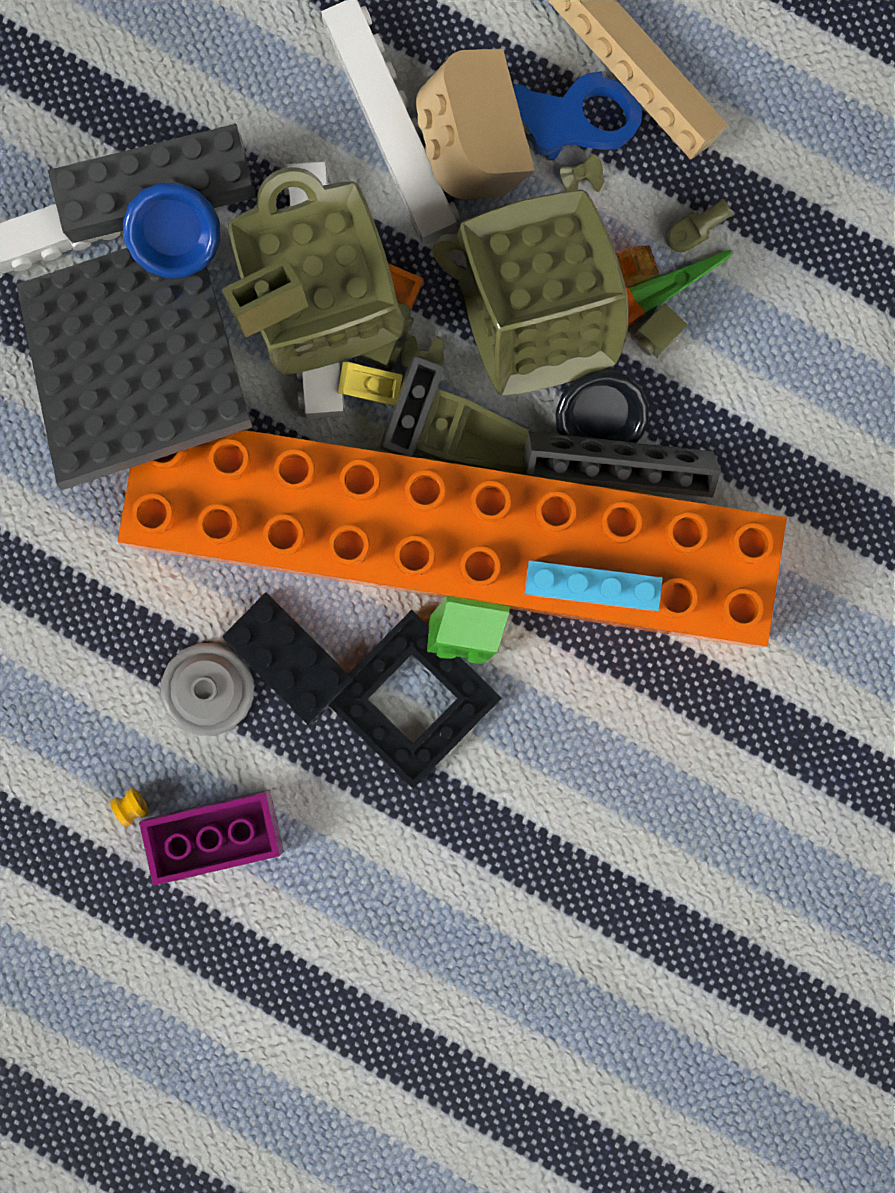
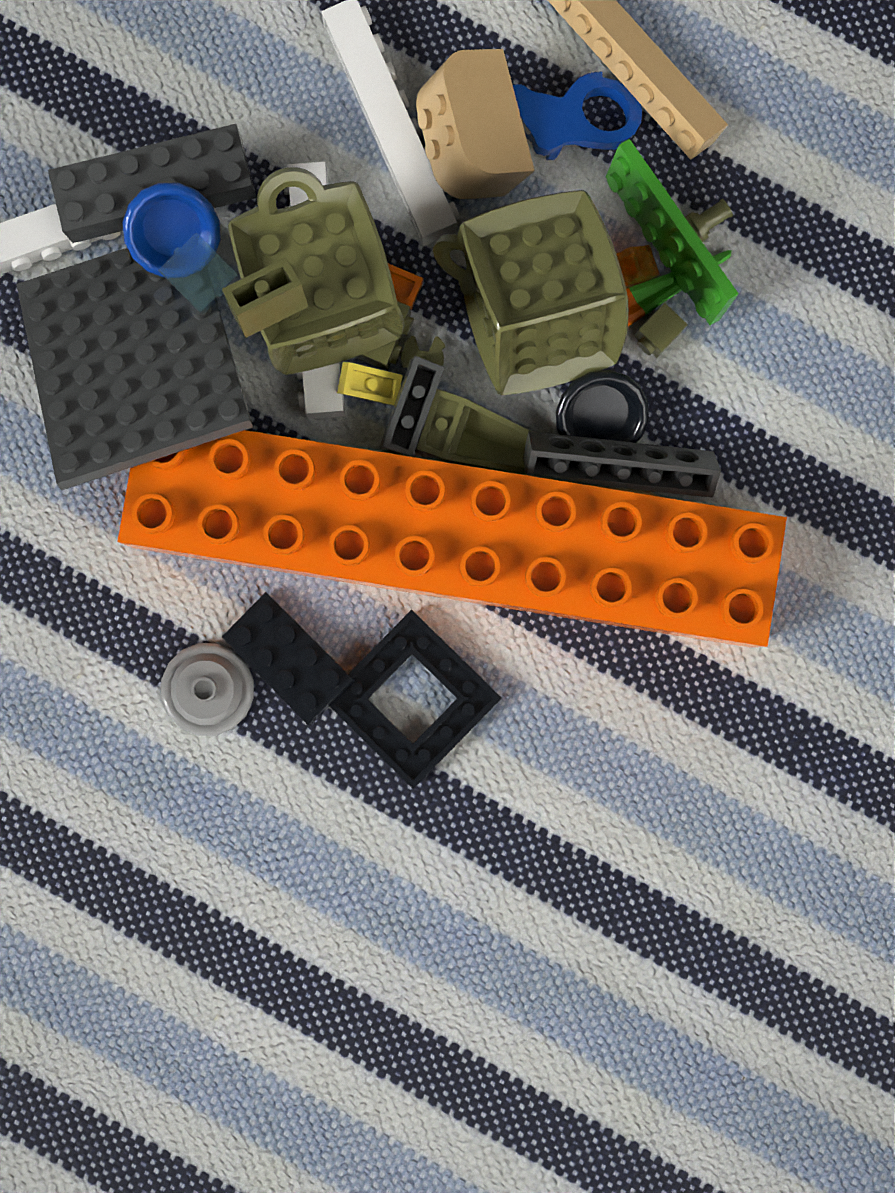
(129, 807): yellow wheel -> none
(198, 272): none -> clear light blue piece
(211, 837): magenta brick -> none
(466, 629): slope -> none
(589, 169): olive piece -> none
(593, 586): medium azure plate -> none
(670, 233): none -> bright green plate

